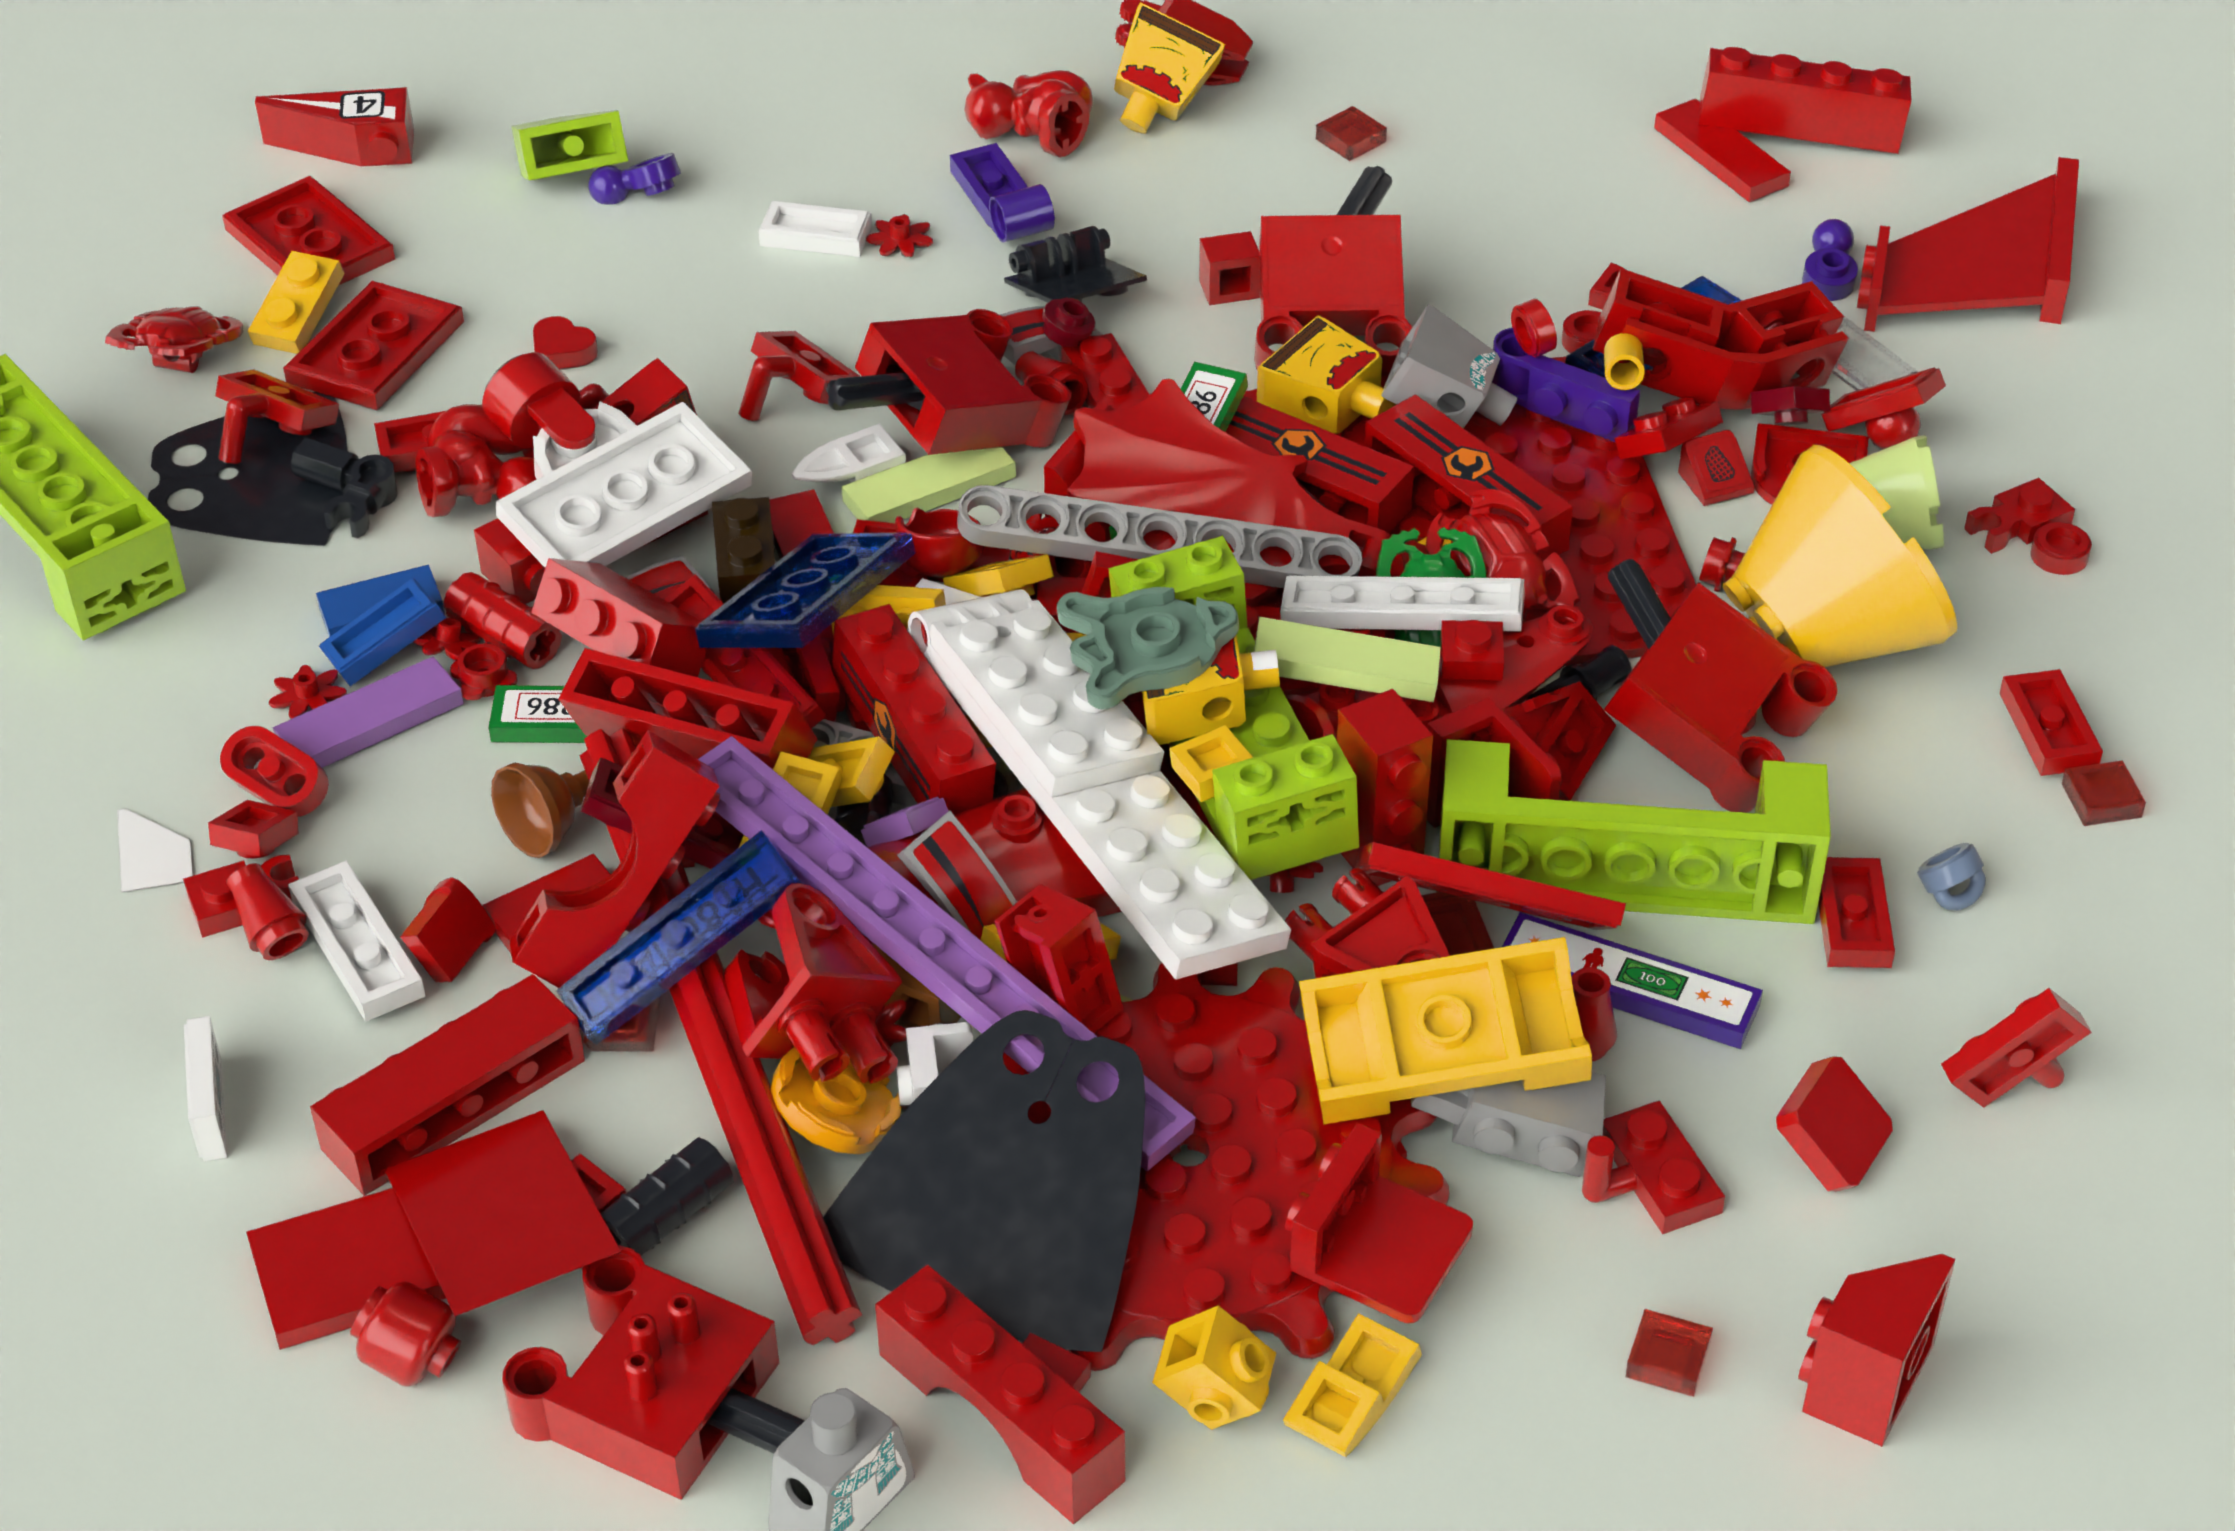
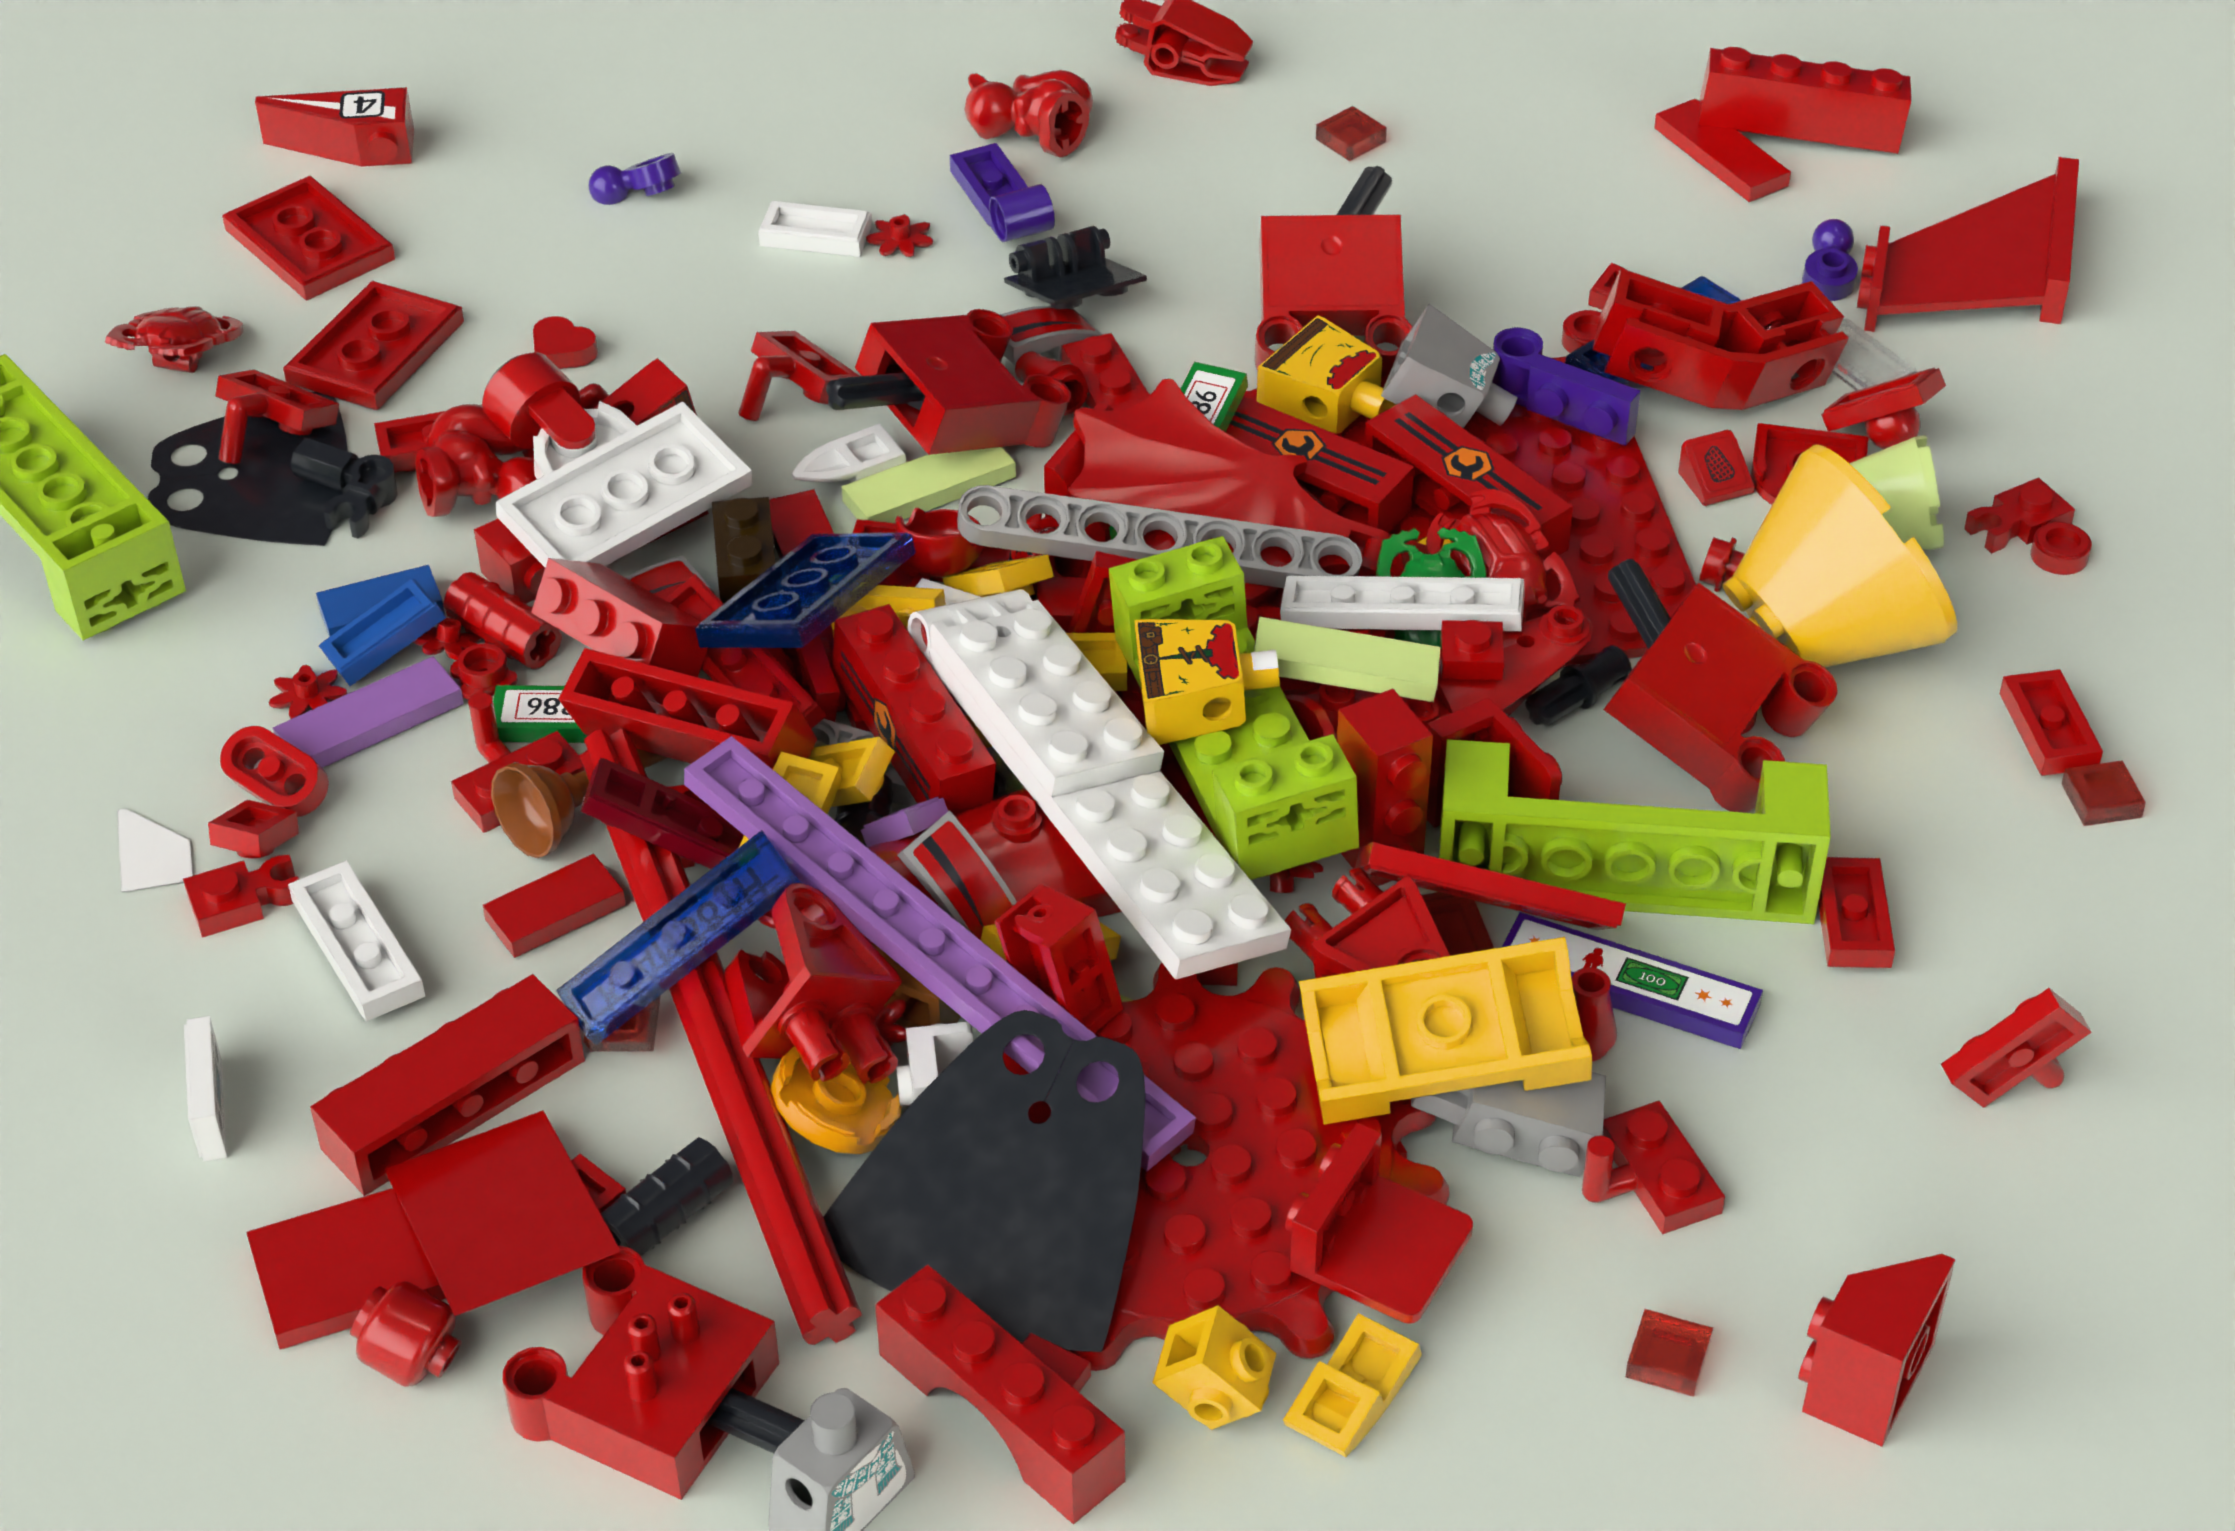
(267, 915): red cone -> none
(296, 302): yellow plate -> none
(448, 930): red tile -> none
(474, 788): none -> red plate
(569, 144): lime slope -> none
(664, 797): red arch -> none
(1067, 321): dark red plate -> none
(1143, 640): sand green tile -> none
(1162, 67): yellow torso -> none
(1200, 755): yellow plate -> none
(1229, 268): red plate -> none
(1533, 328): red tile -> none
(1569, 728): red wing -> none
(1624, 375): yellow hinge -> none
(1668, 428): red plate -> none
(1790, 404): dark red plate -> none
(1834, 1124): red piece -> none
(1950, 869): sand blue tile -> none

